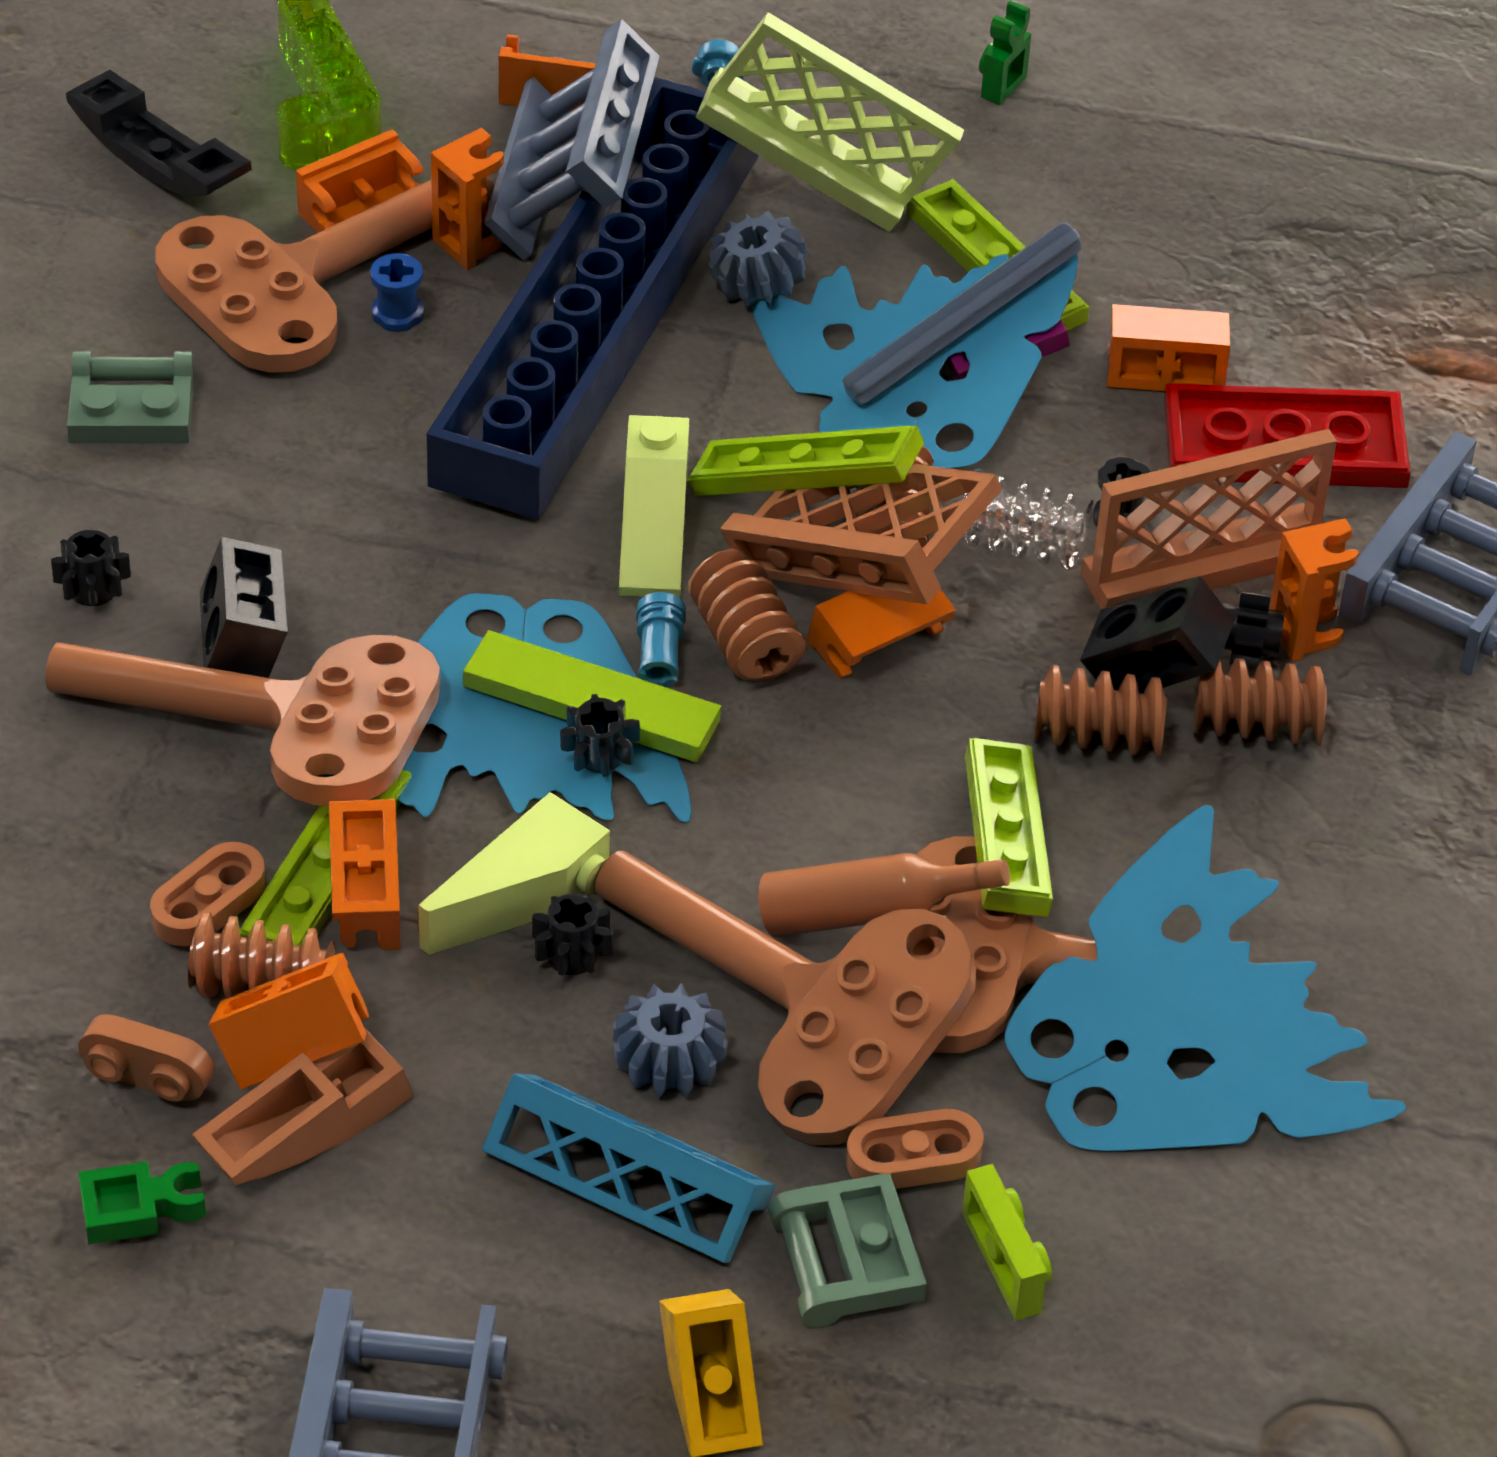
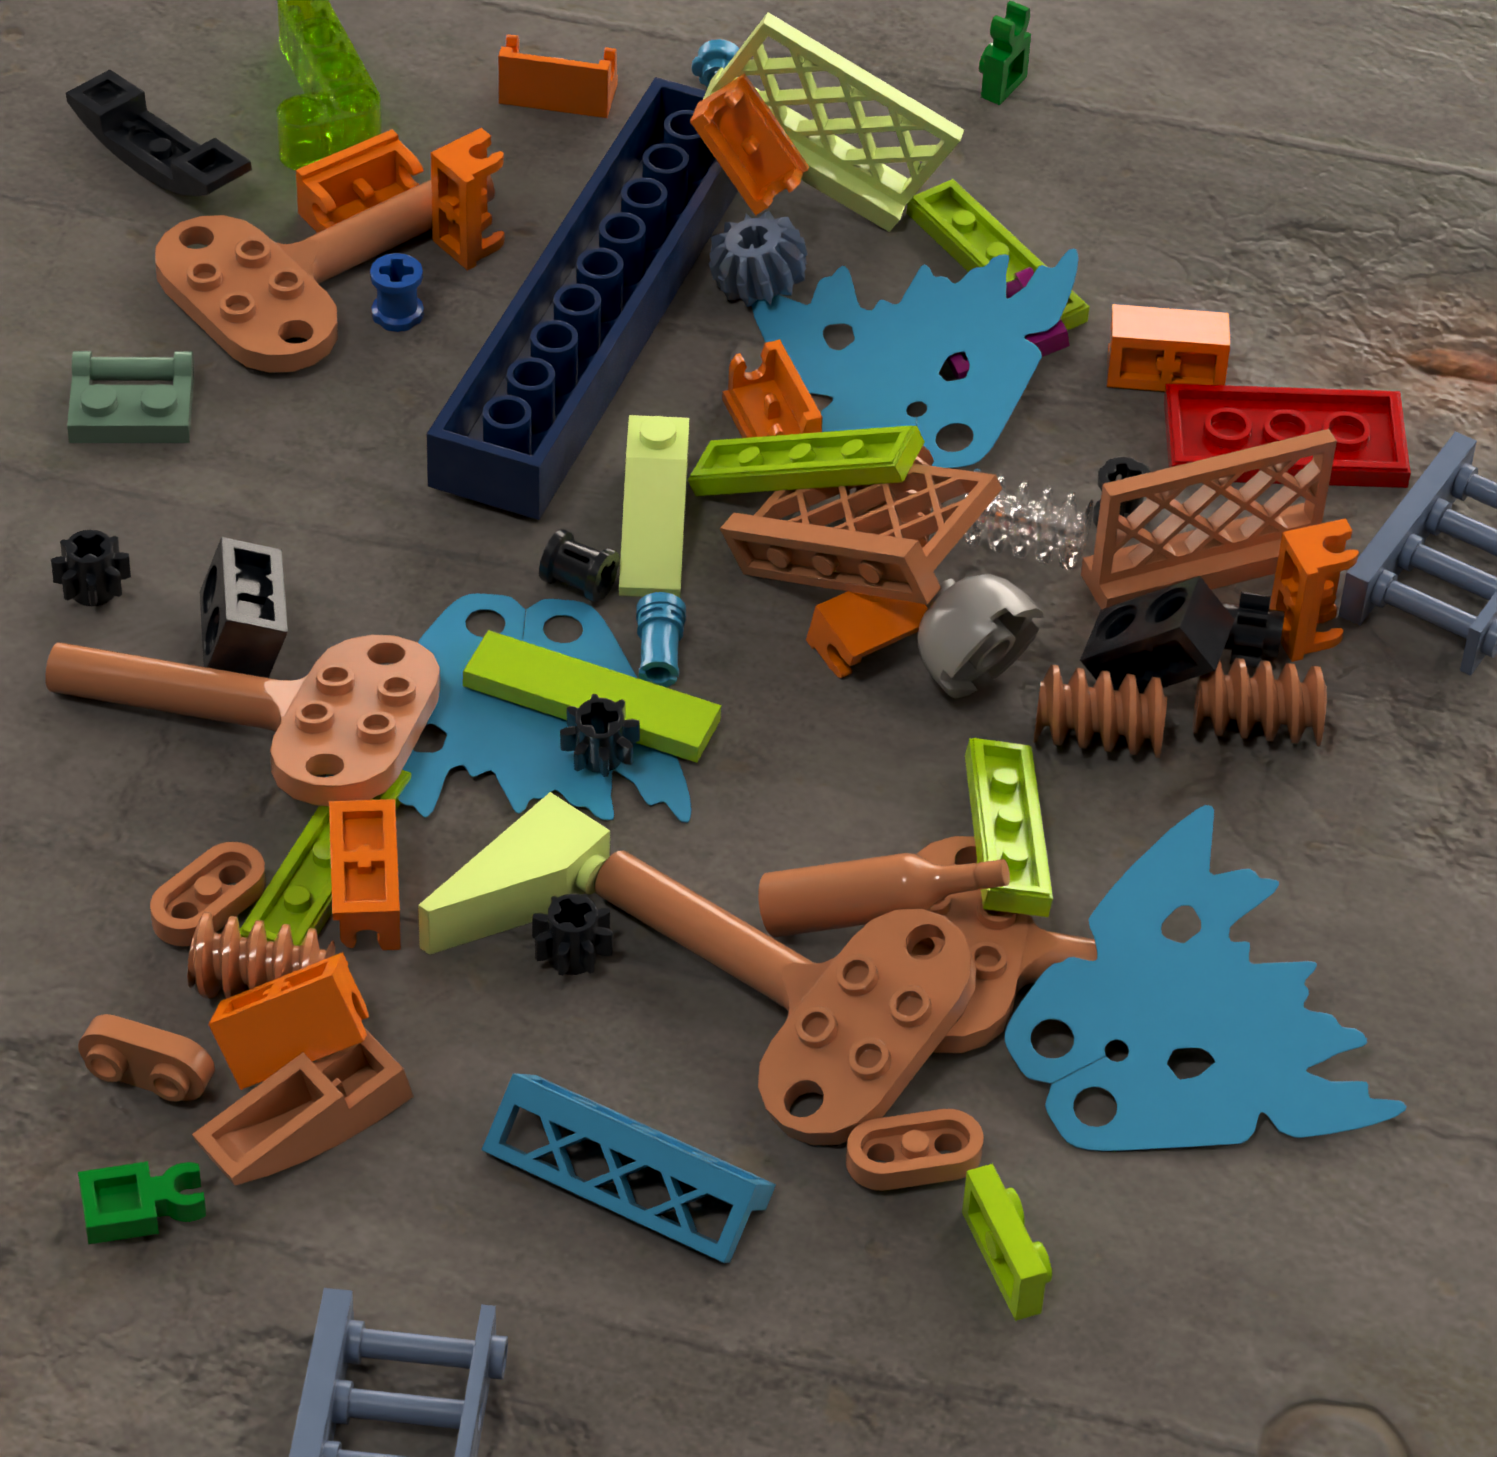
(579, 565): none -> black bush
(597, 156): sand blue fence -> none
(670, 1040): sand blue gear -> none
(711, 1371): yellow slope -> none
(746, 616): nougat piece -> none
(749, 143): none -> orange hinge
(771, 397): none -> orange hinge
(869, 1240): sand green plate -> none
(962, 313): sand blue axle -> none
(974, 630): none -> light grey cylinder

